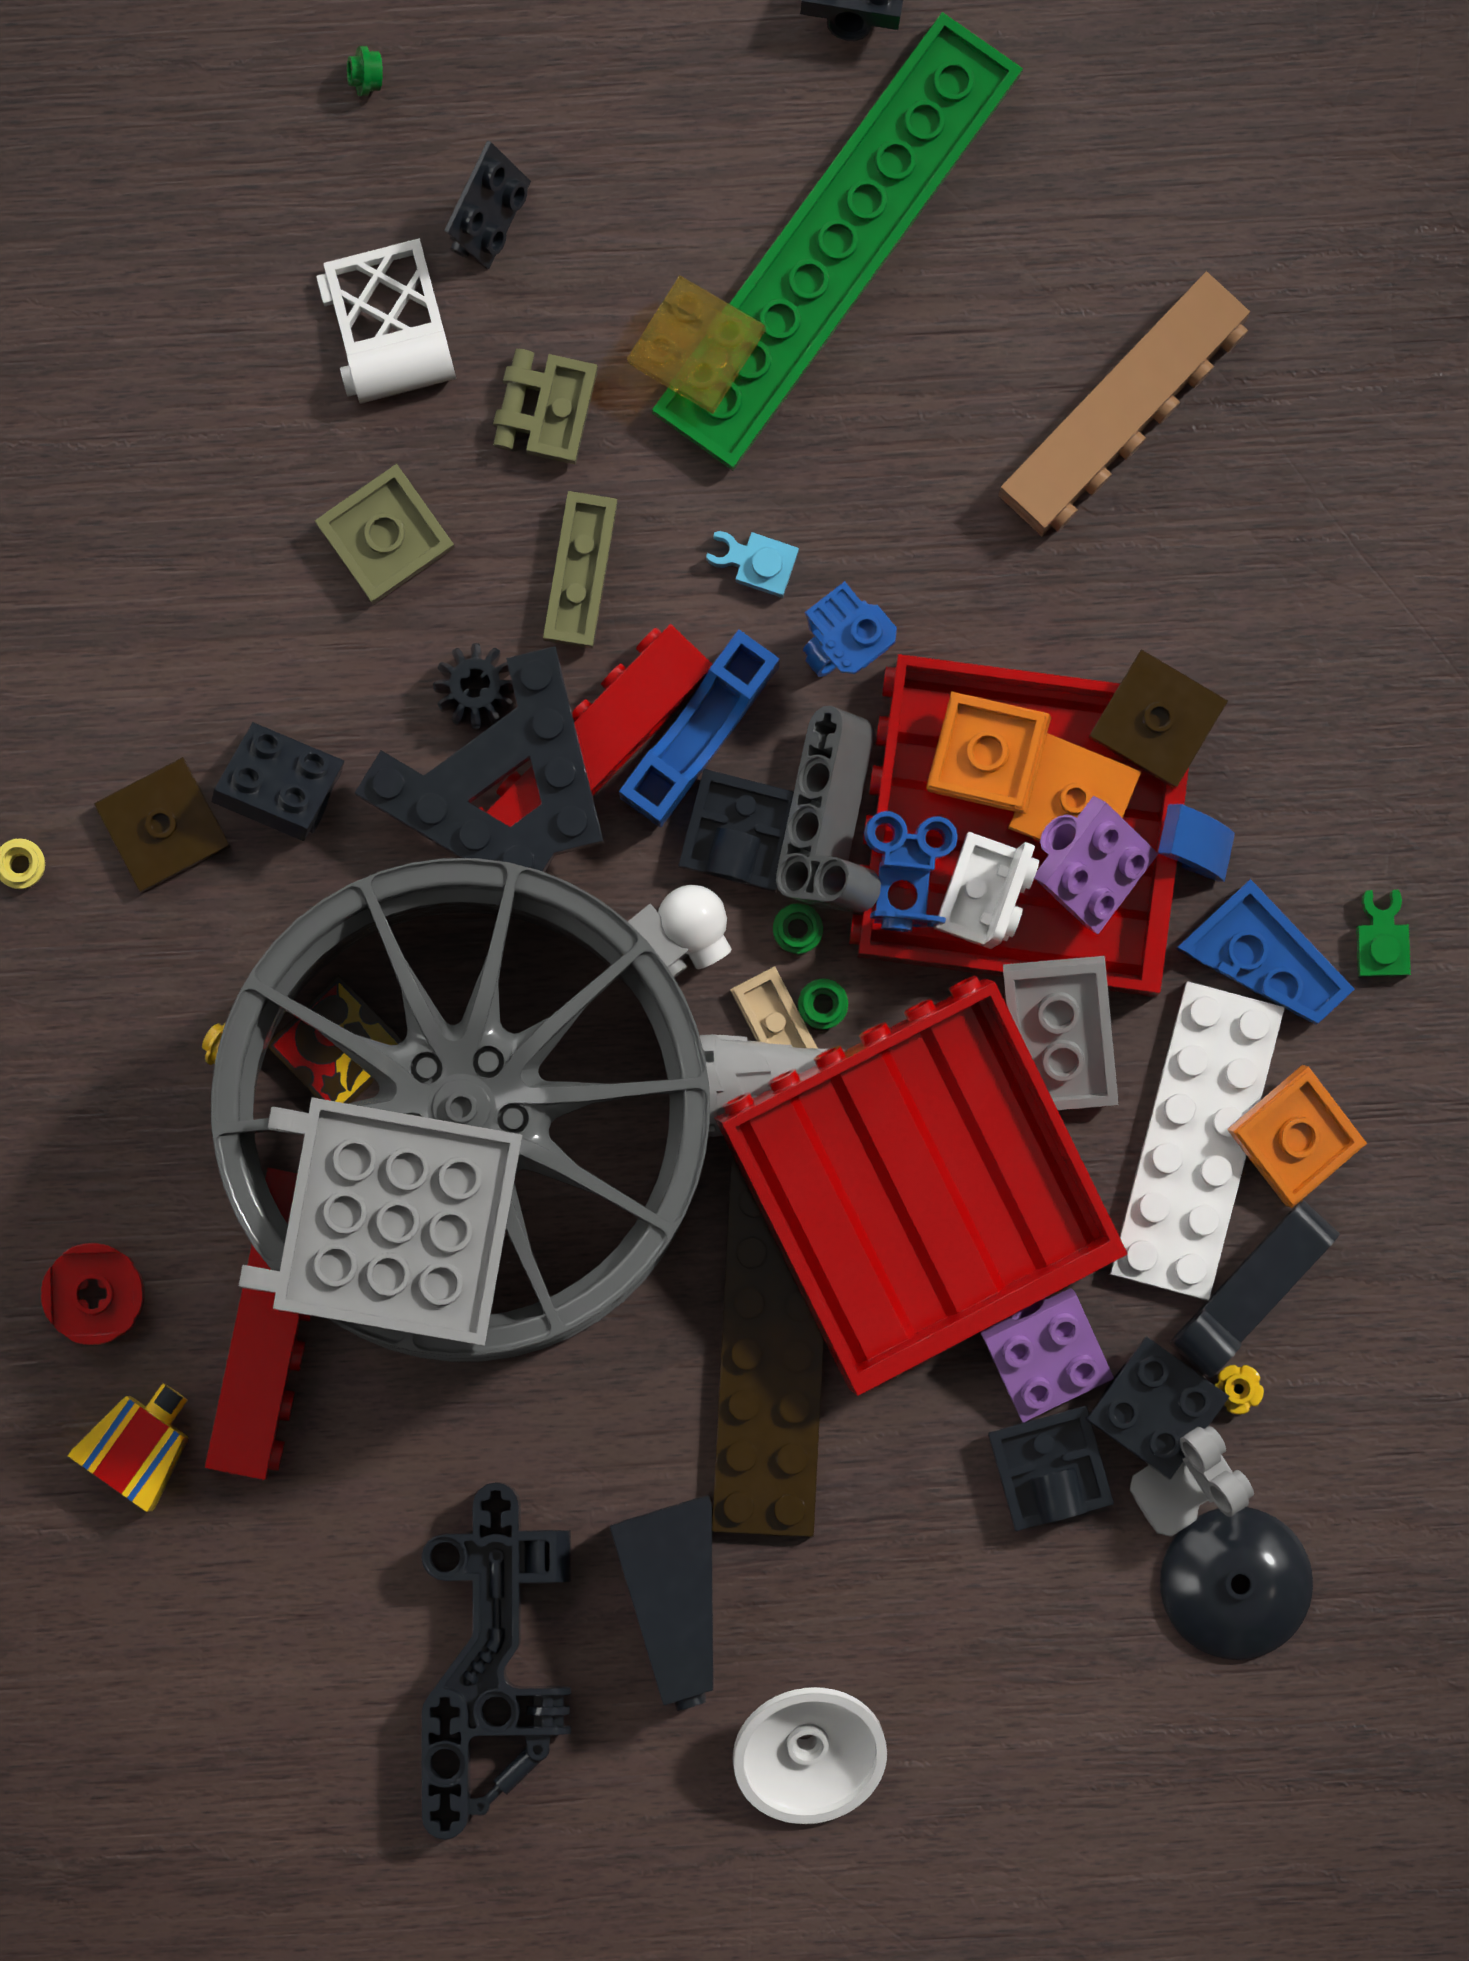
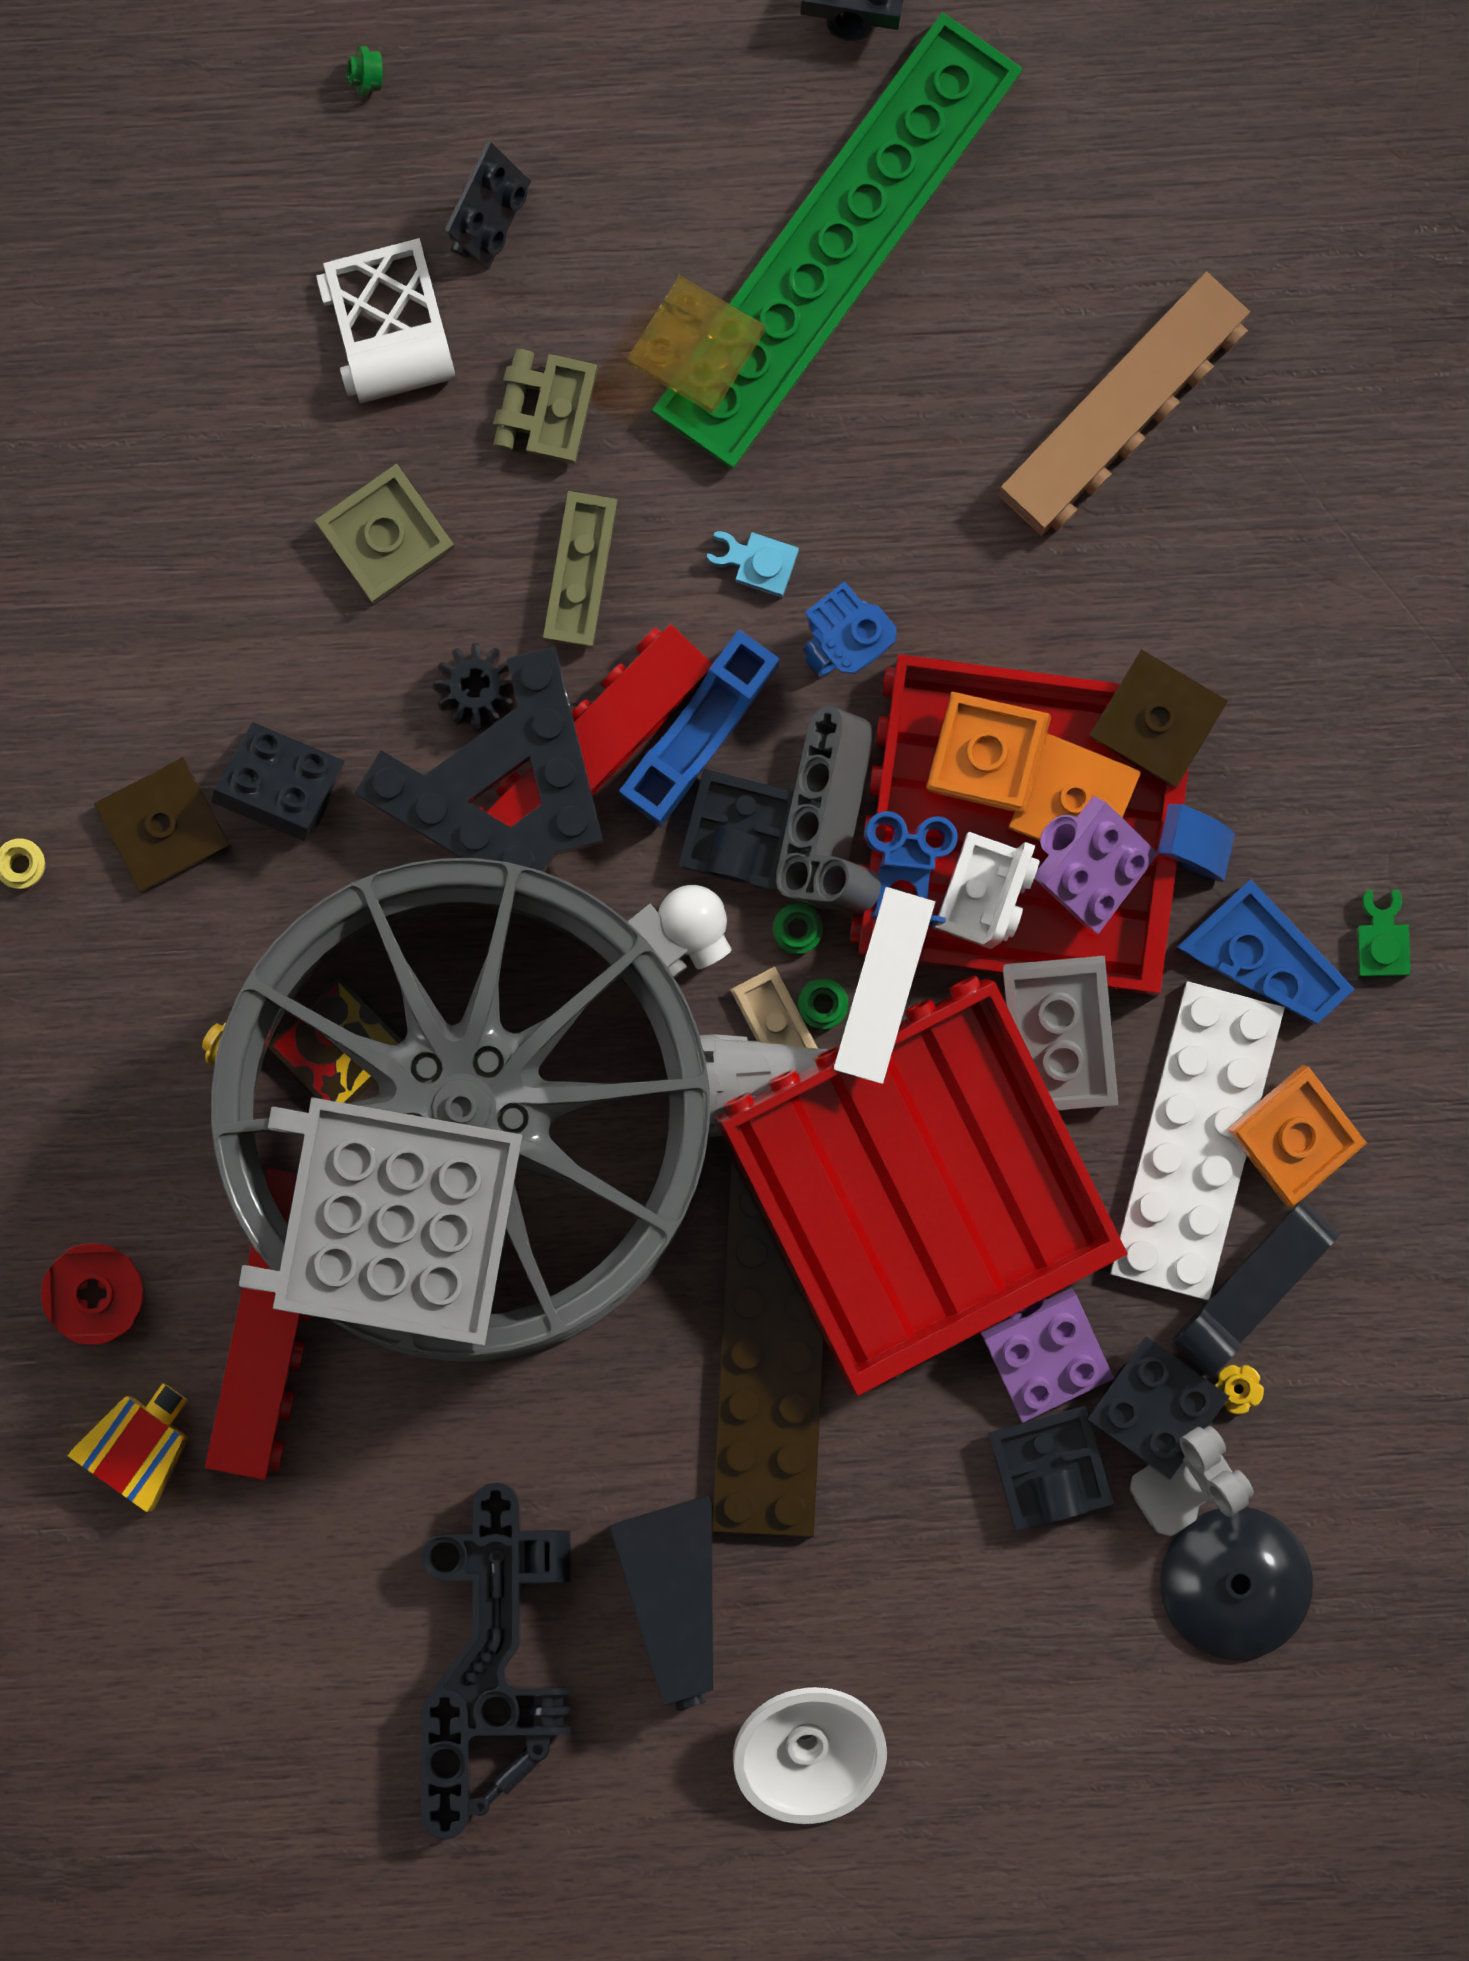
(884, 985): none -> white sticker

